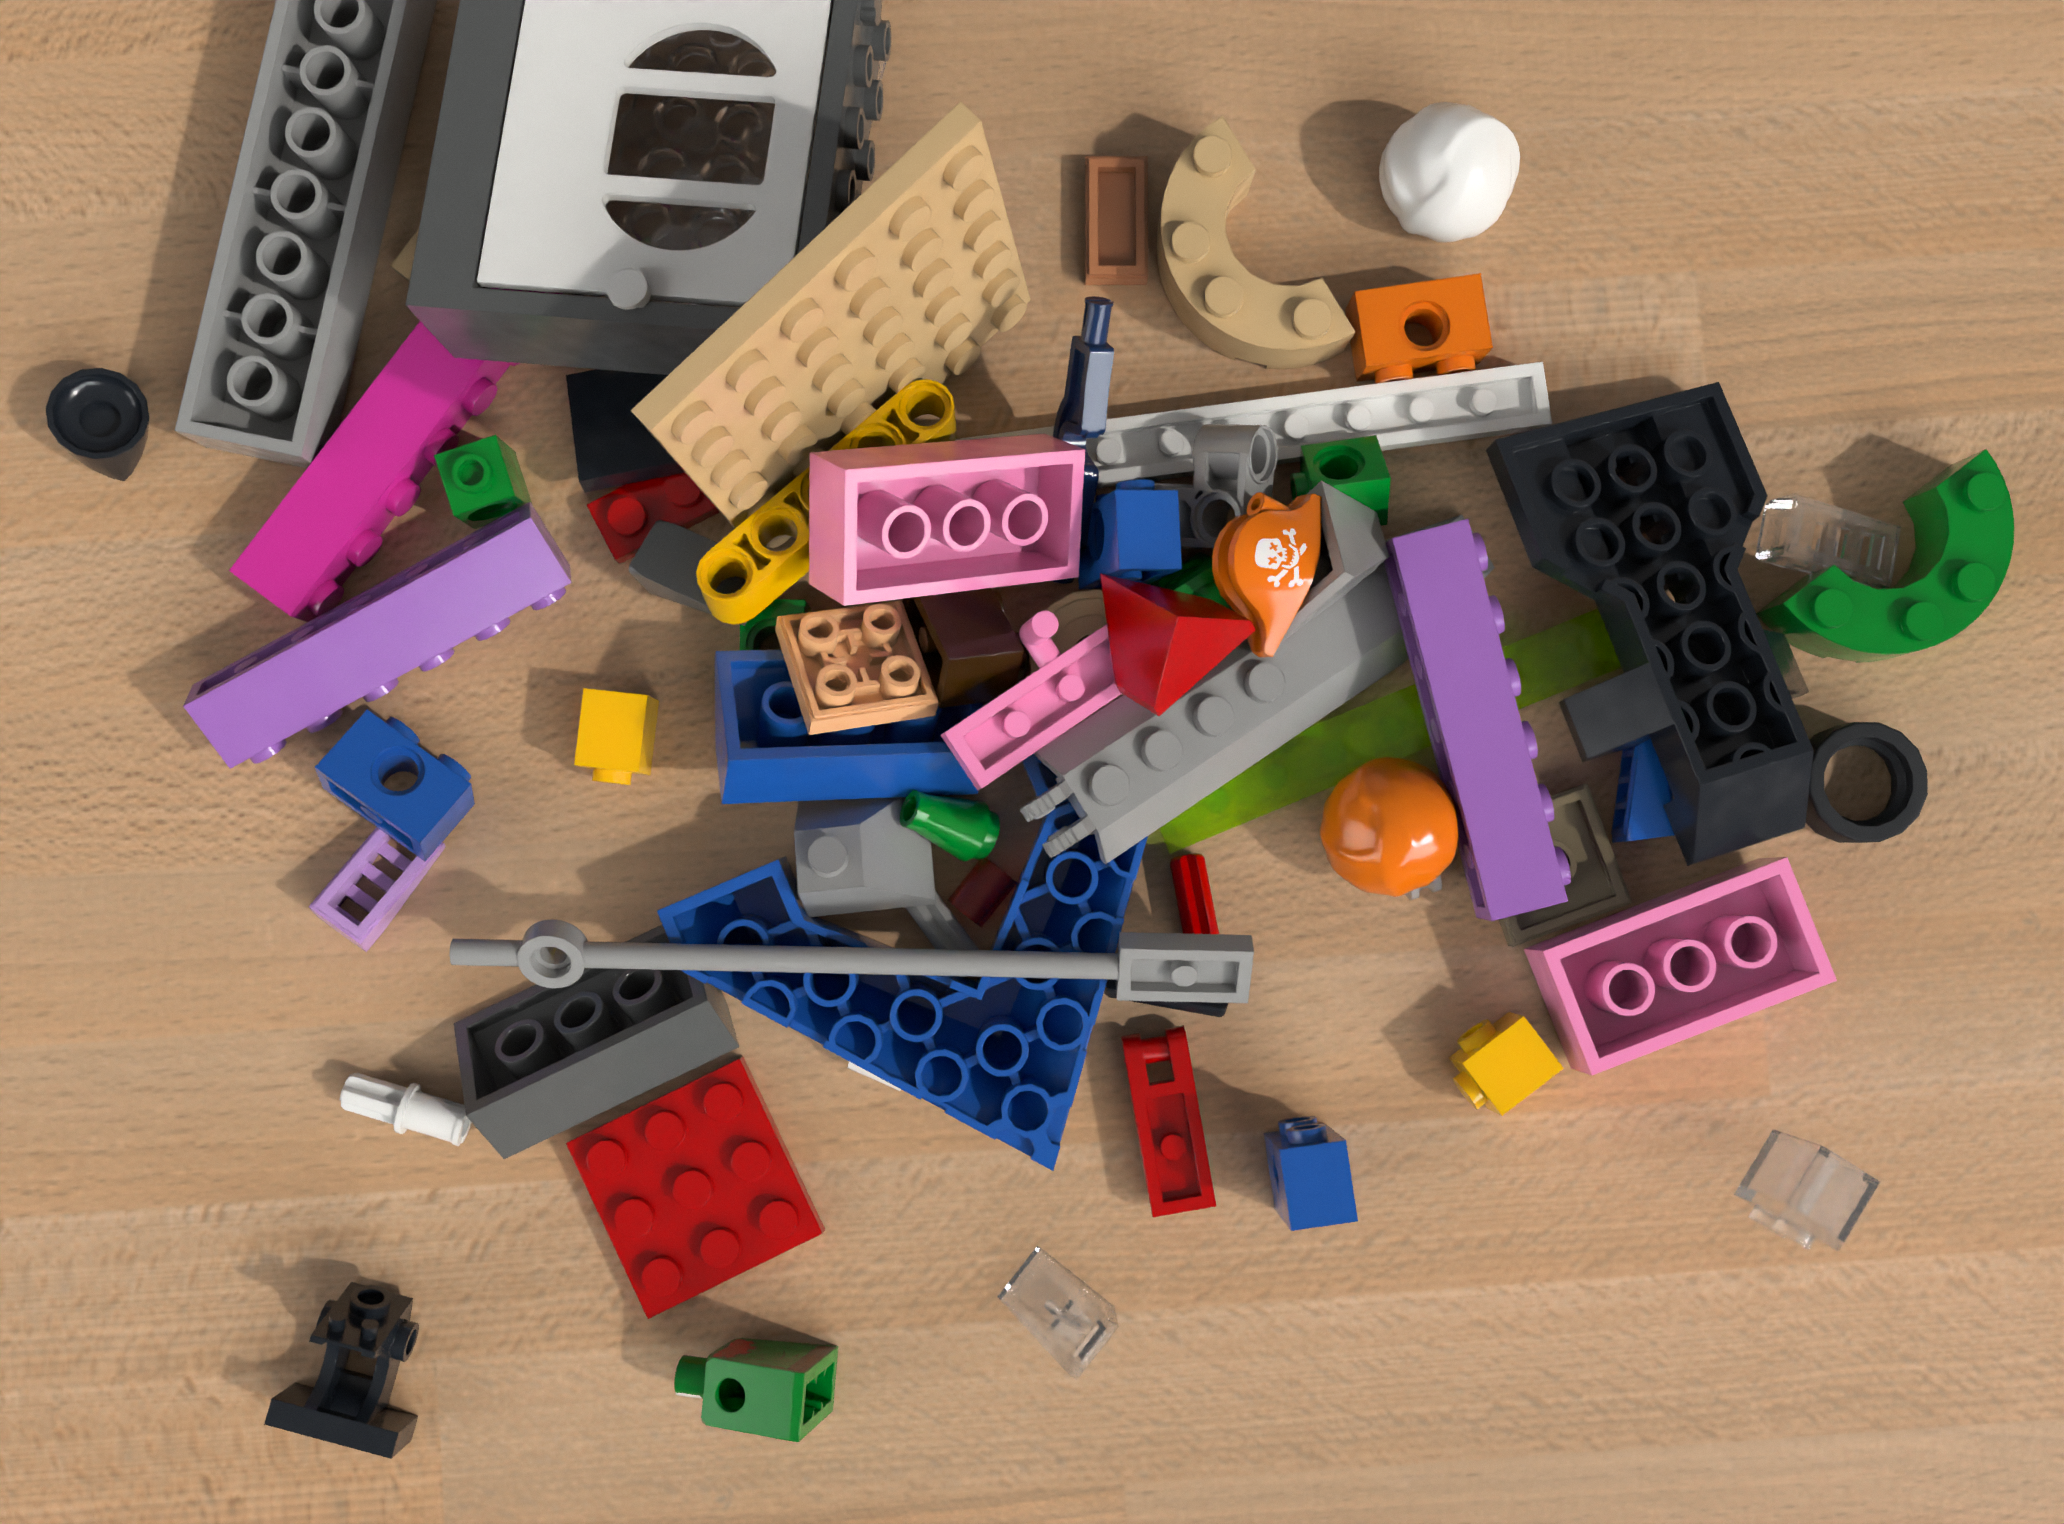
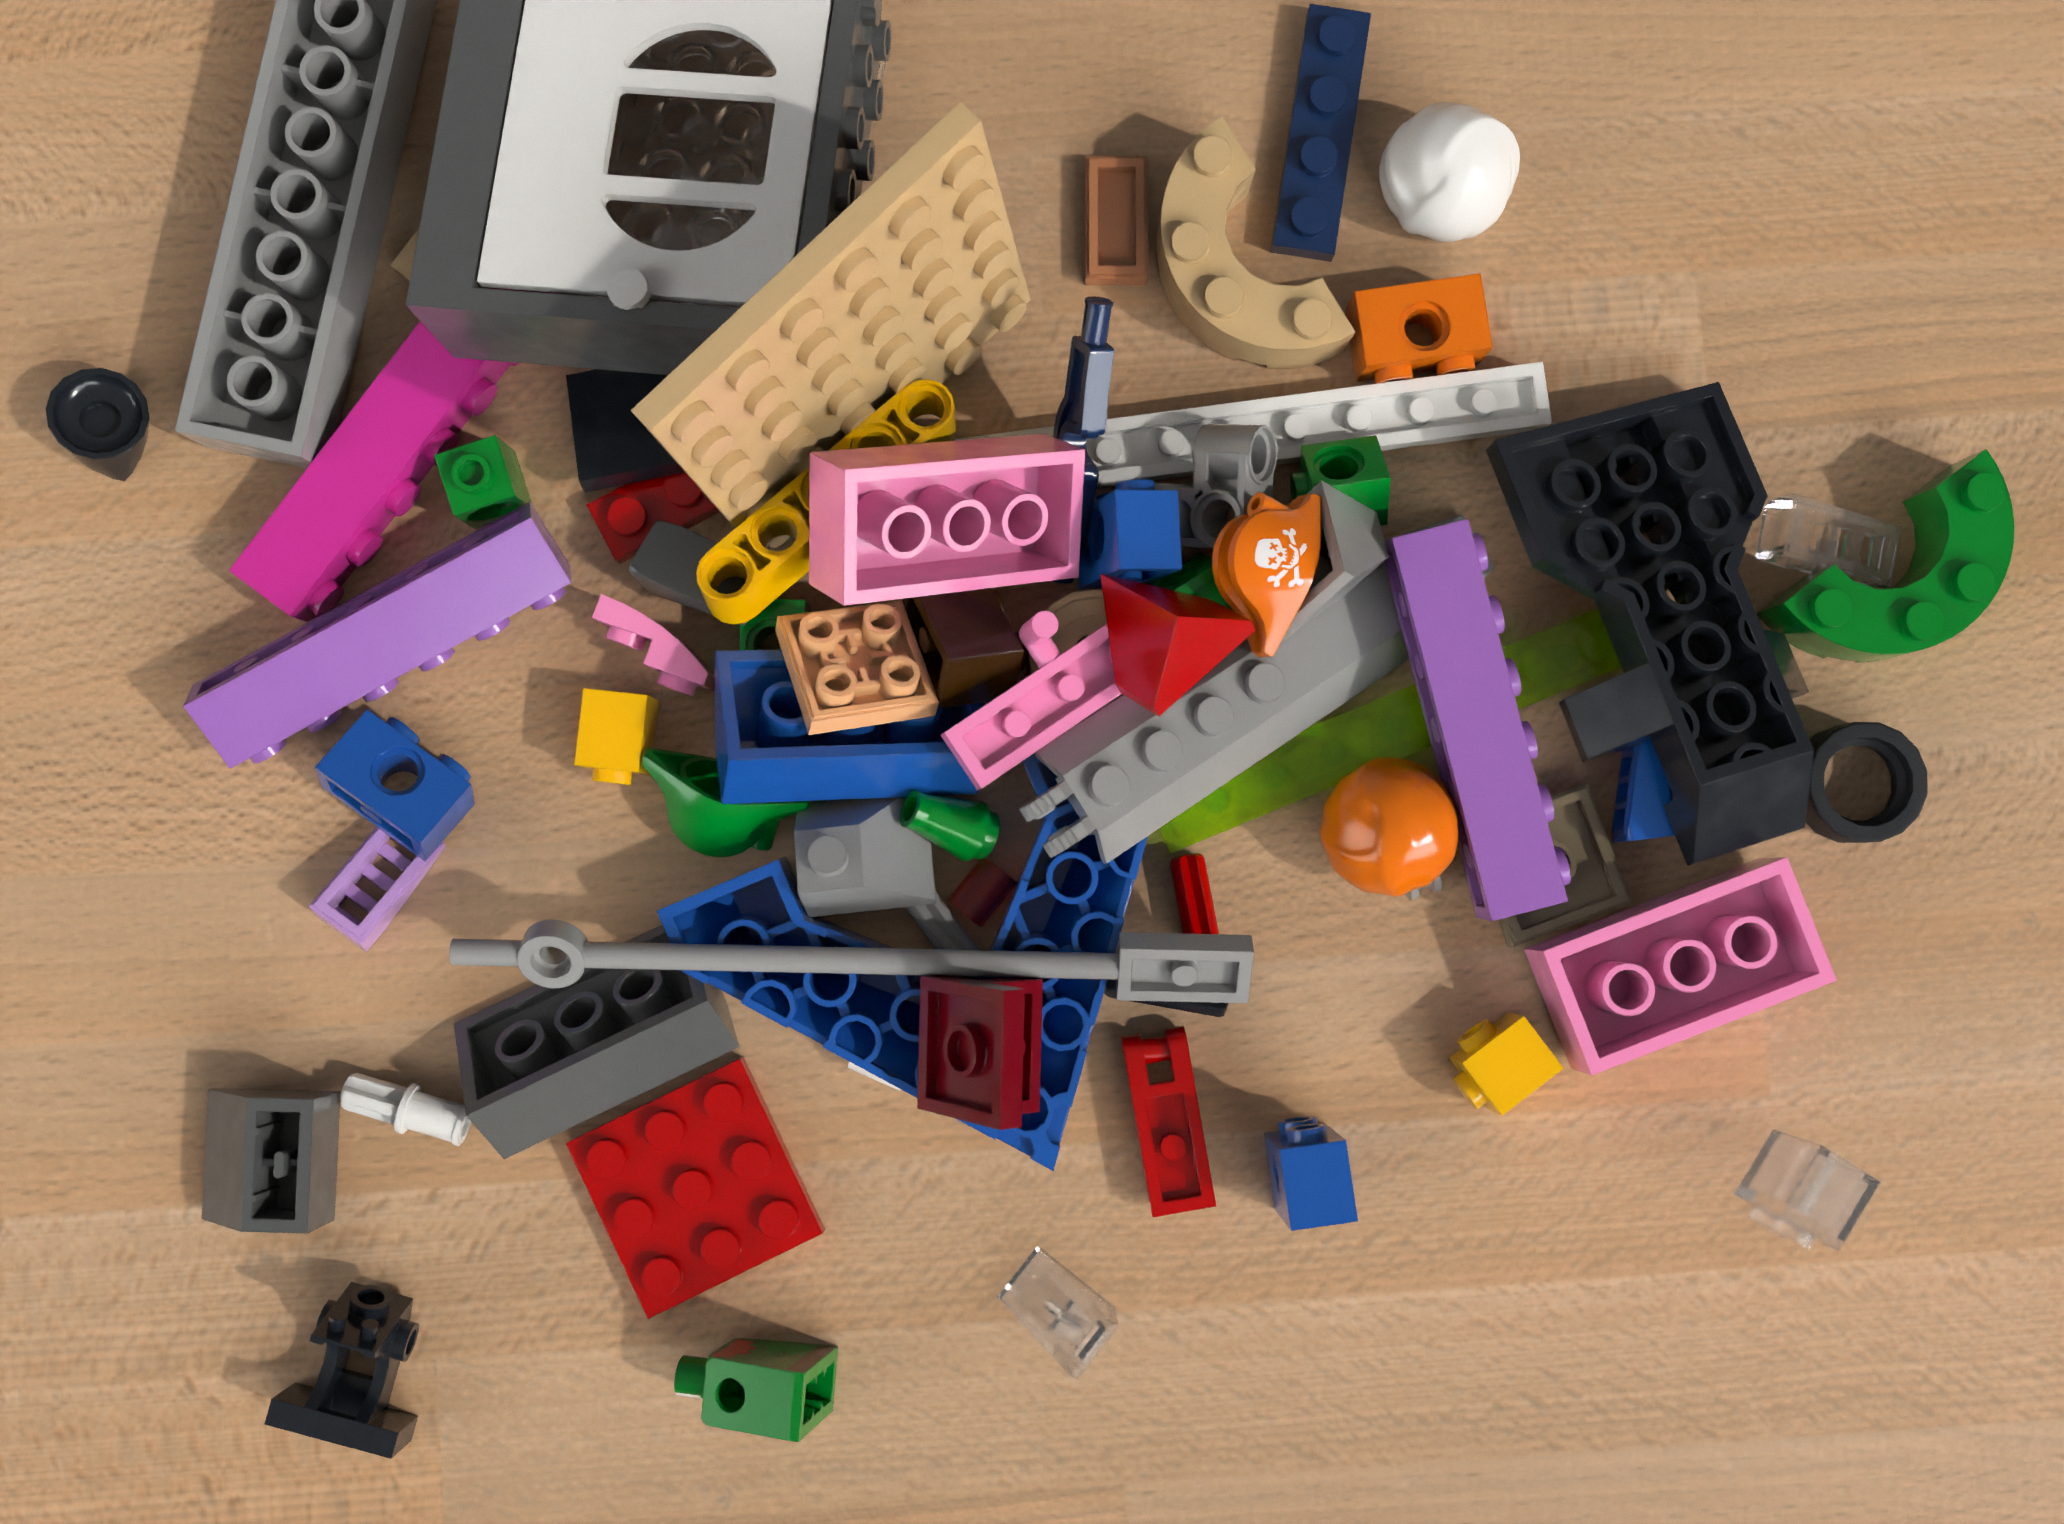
(271, 1159): none -> dark grey slope
(676, 662): none -> bright pink slope
(698, 814): none -> green hat
(980, 1049): none -> dark red bracket
(1320, 132): none -> dark blue plate

